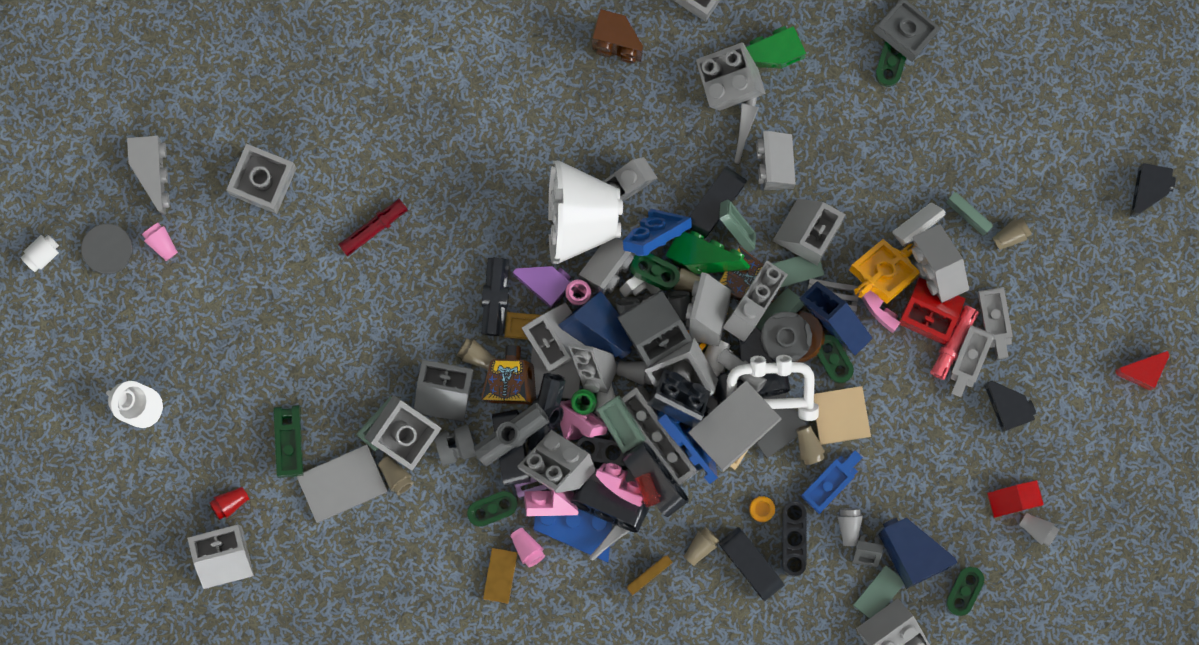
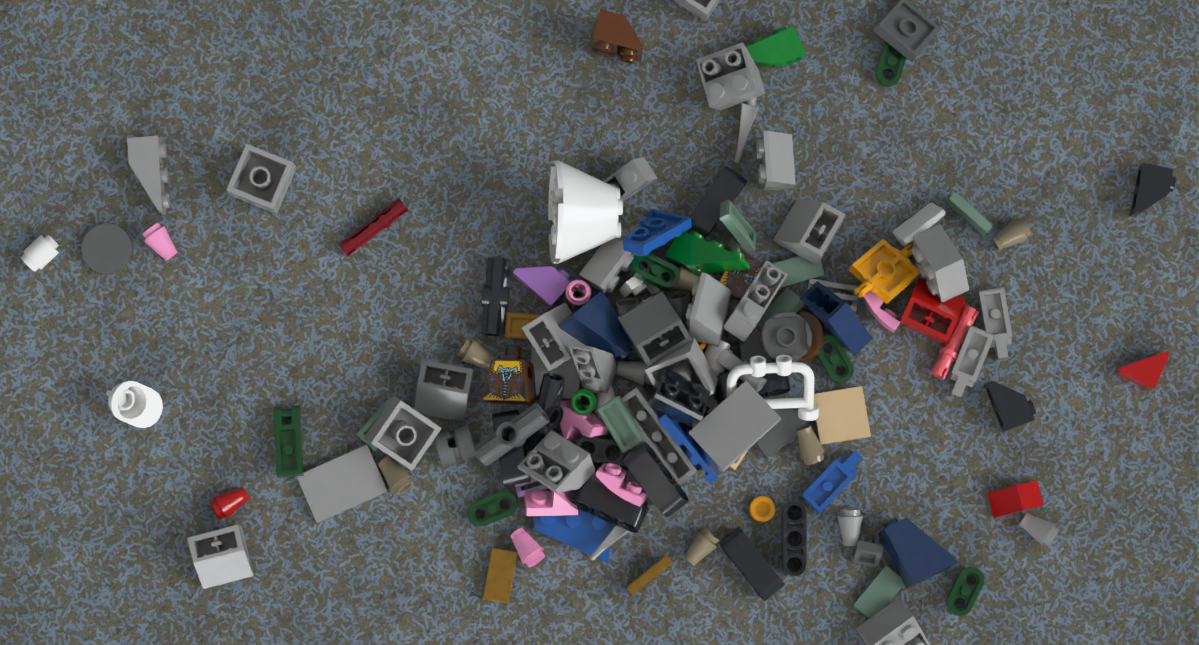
(647, 490): clear red pin -> none

